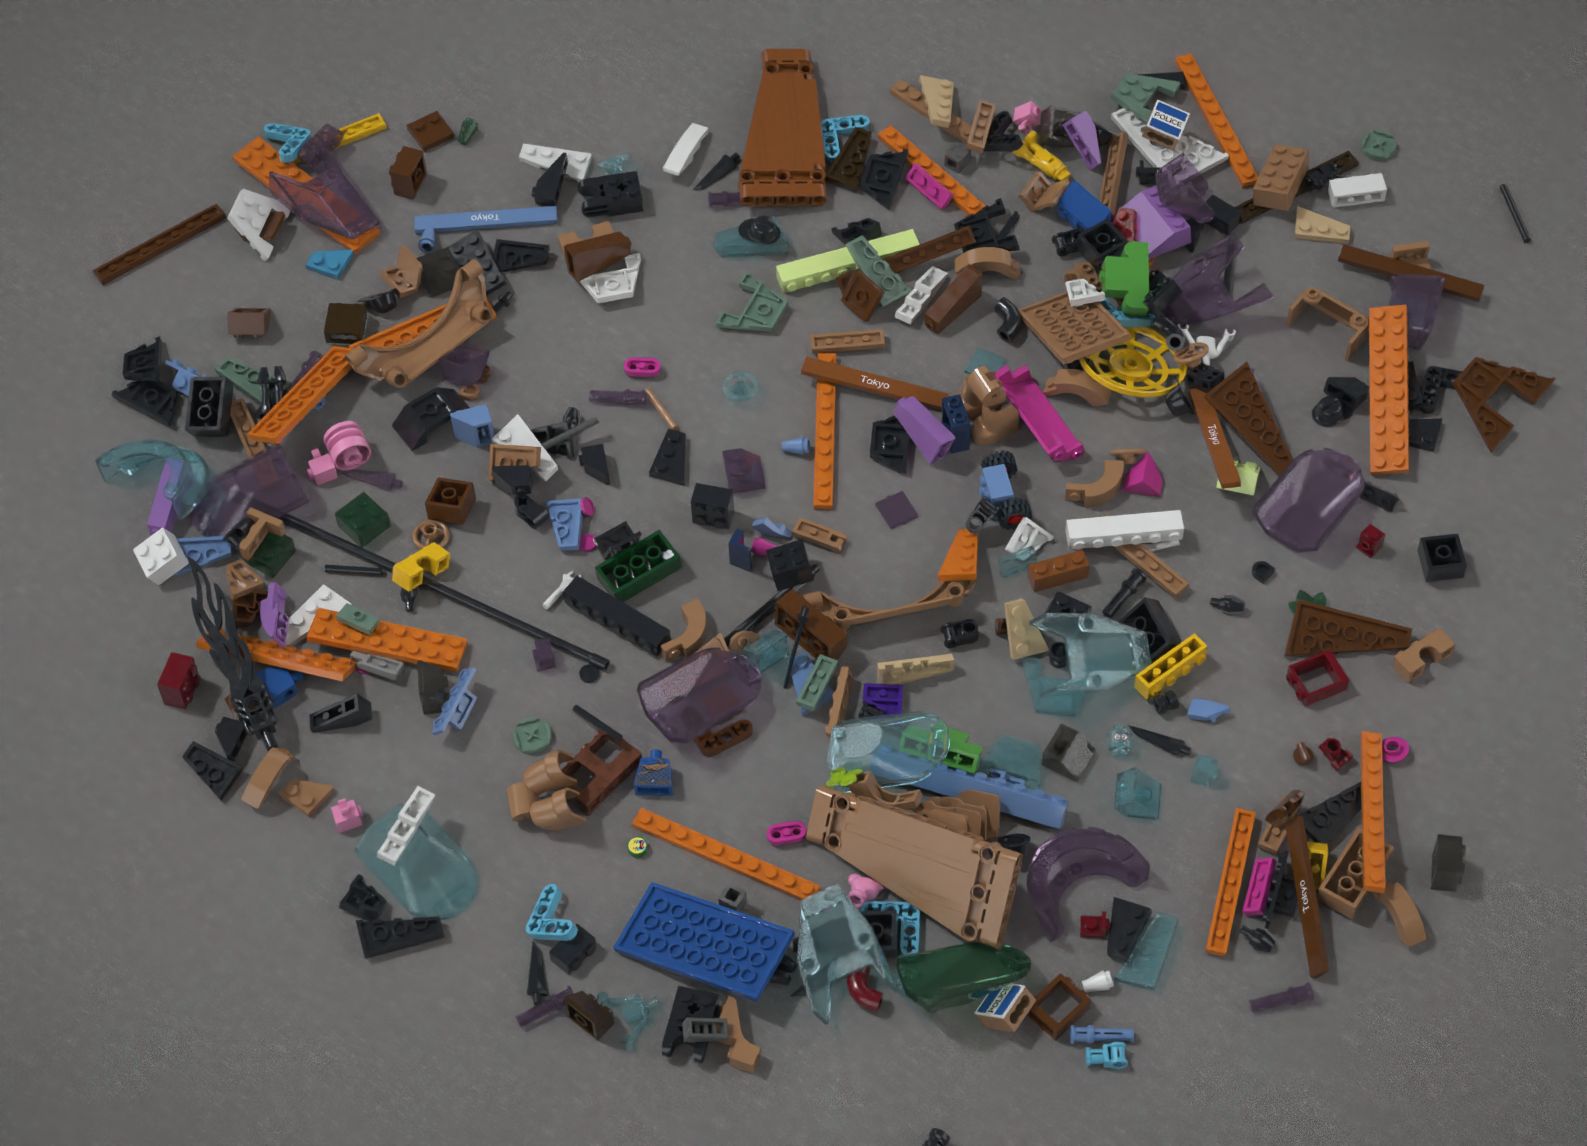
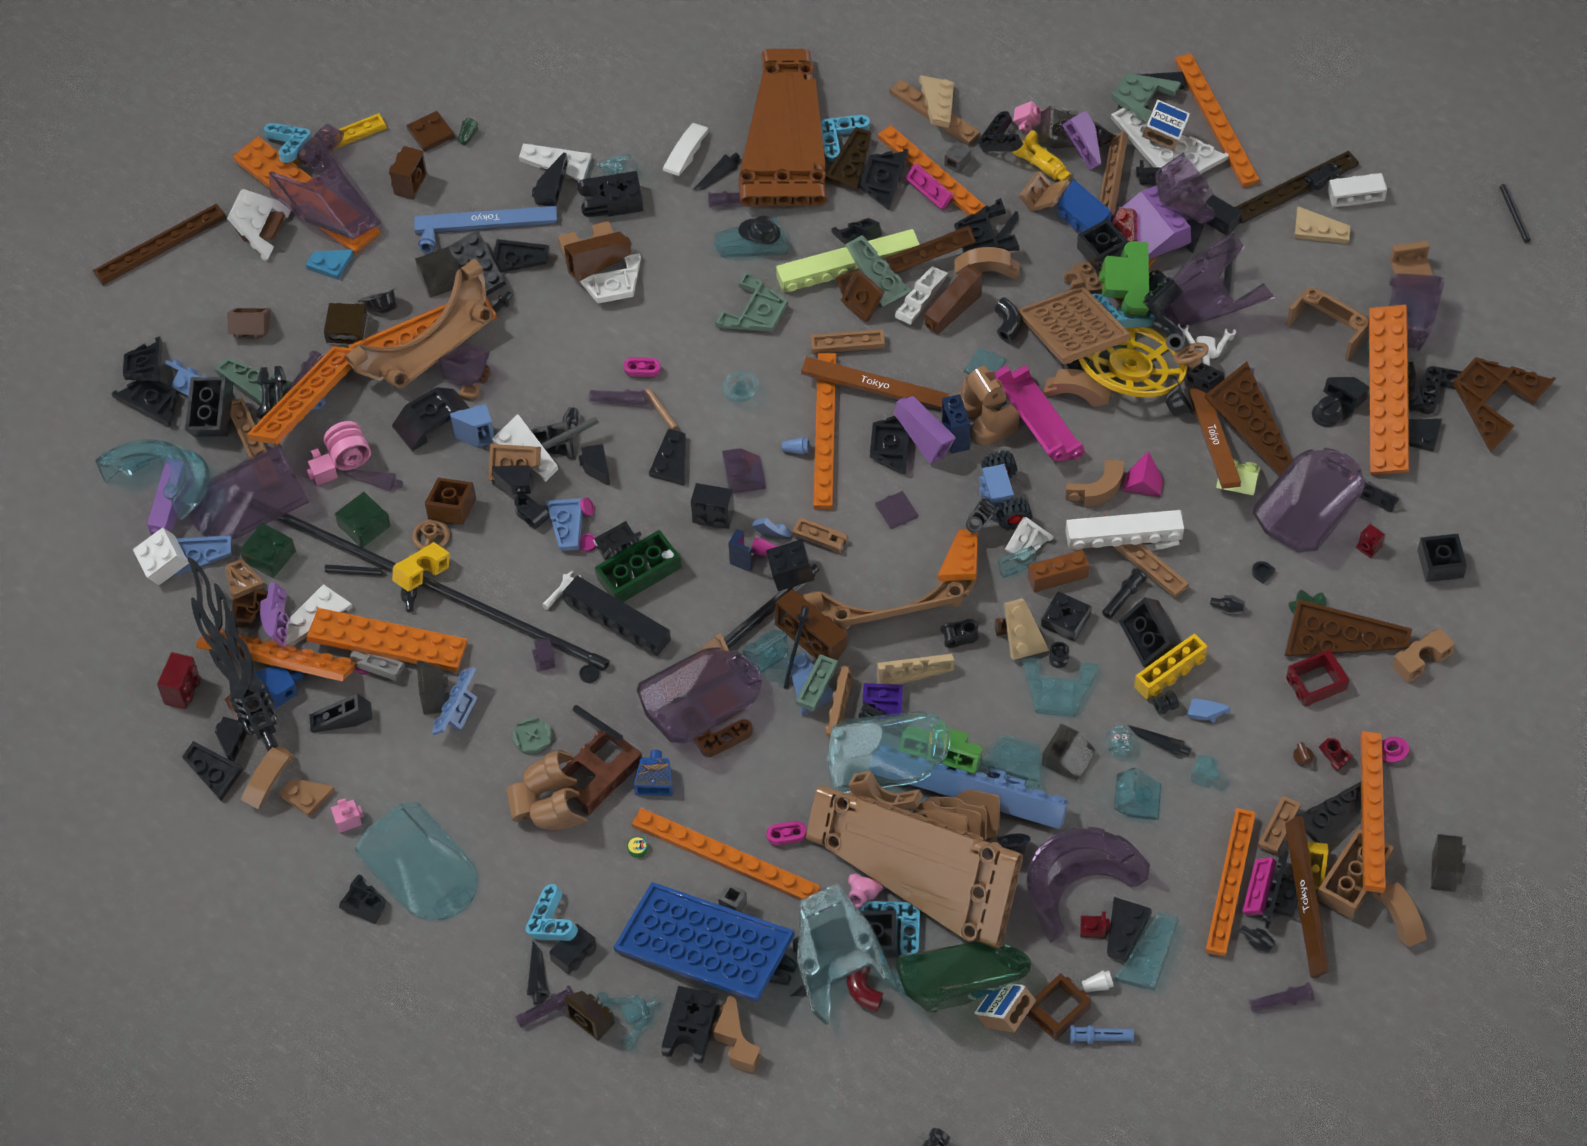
(239, 532): black piece -> none
(263, 524): medium nougat bracket -> none
(358, 618): sand green plate -> none
(388, 936): black wing -> none
(404, 275): medium nougat bracket -> none
(406, 825): white slope -> none
(688, 1023): dark grey slope -> none
(693, 637): medium nougat arch -> none
(742, 639): medium nougat plate -> none
(843, 777): lime plate -> none
(980, 126): medium nougat plate -> none
(1068, 241): black piece -> none
(1082, 292): white wing -> none
(1097, 650): clear light blue windscreen -> none
(1108, 1055): medium azure connector -> none
(1127, 455): medium nougat piece -> none
(1281, 177): medium nougat brick -> none
(1286, 806): reddish brown slope -> none
(1378, 145): sand green tile -> none
(1390, 266): reddish brown tile -> none

